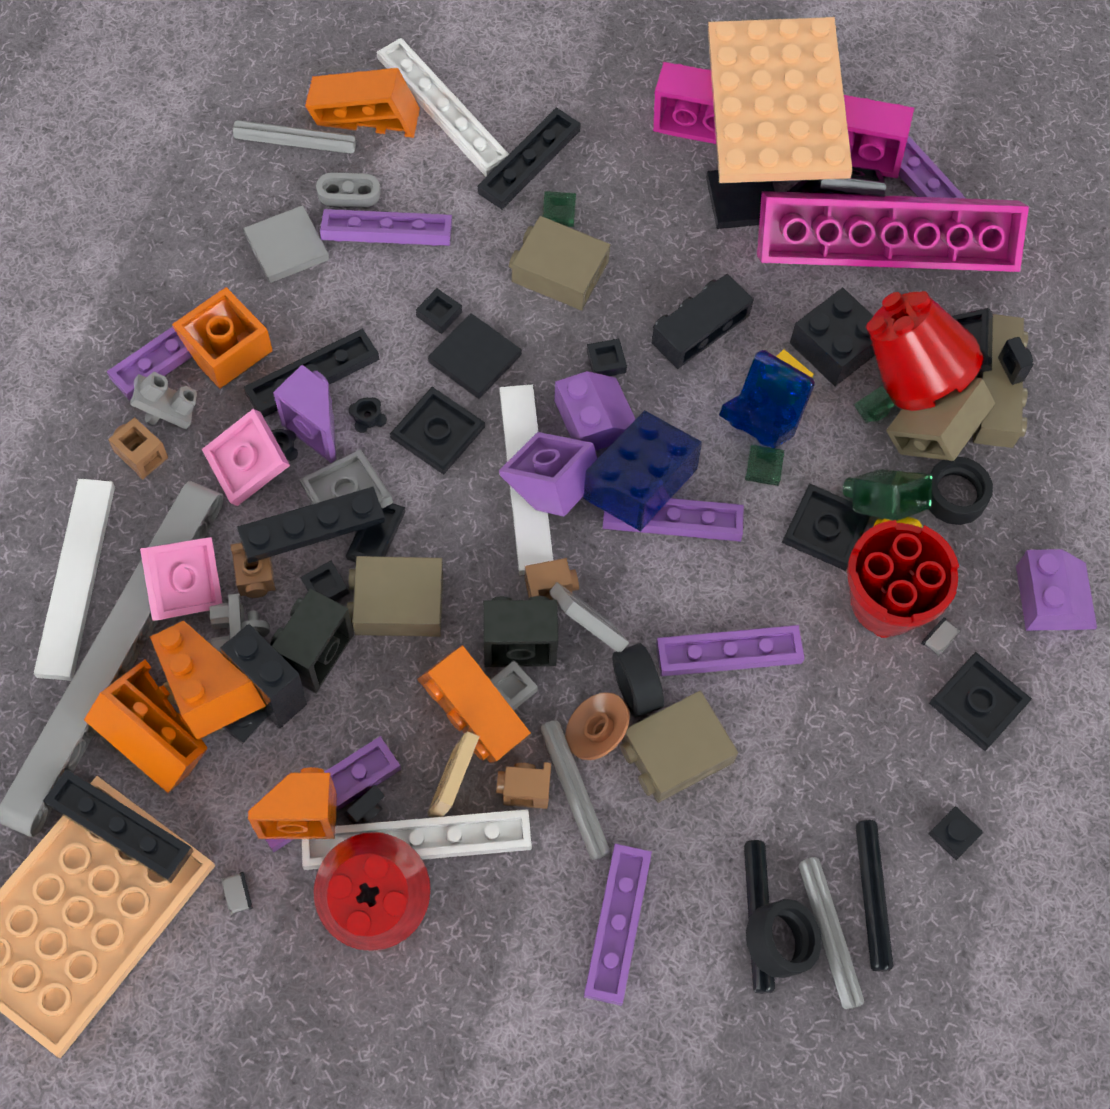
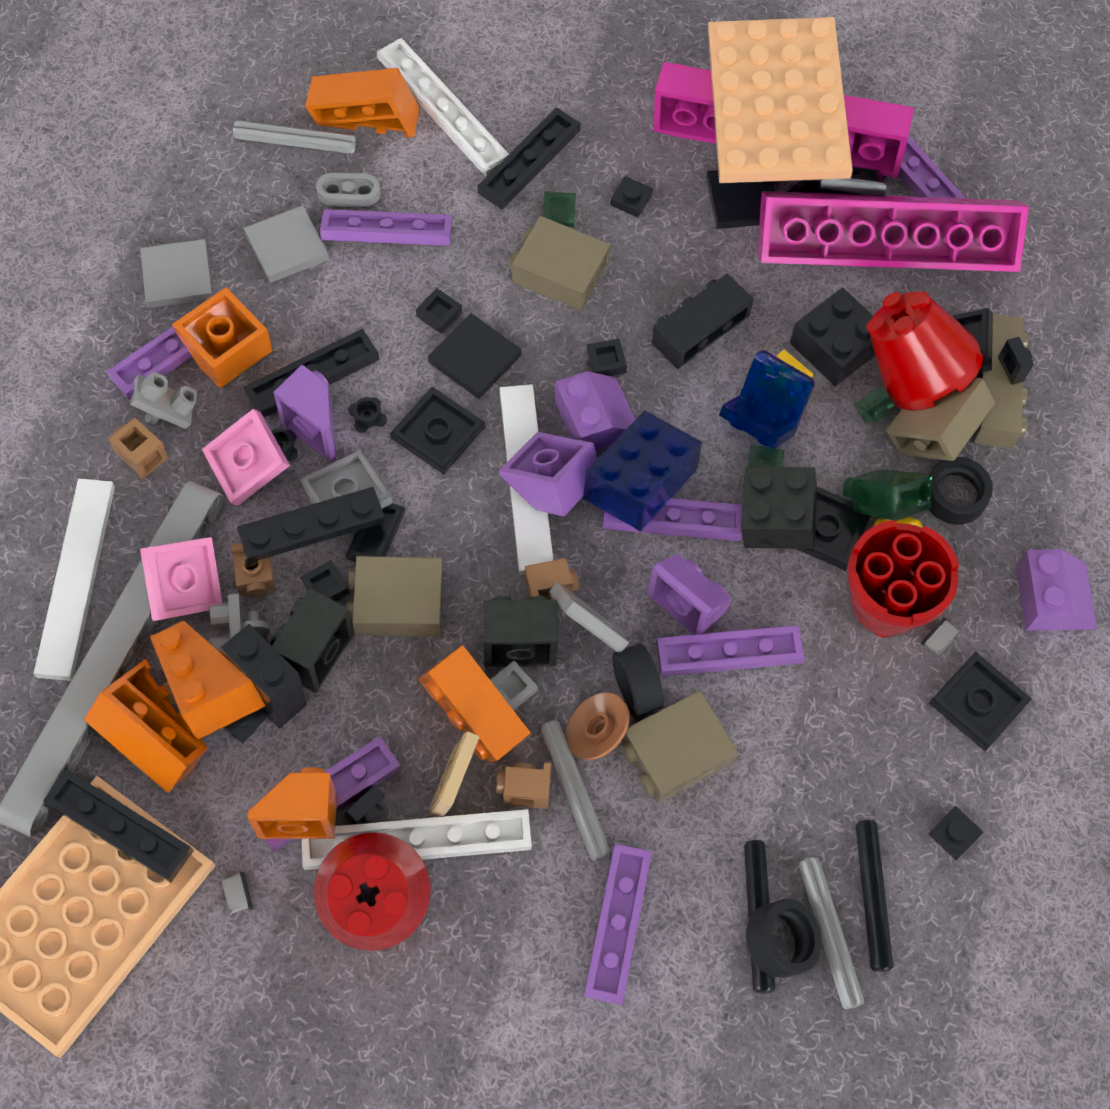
(176, 273): none -> light grey tile
(631, 196): none -> black plate
(687, 594): none -> medium lavender slope
(779, 507): none -> pearl dark grey brick

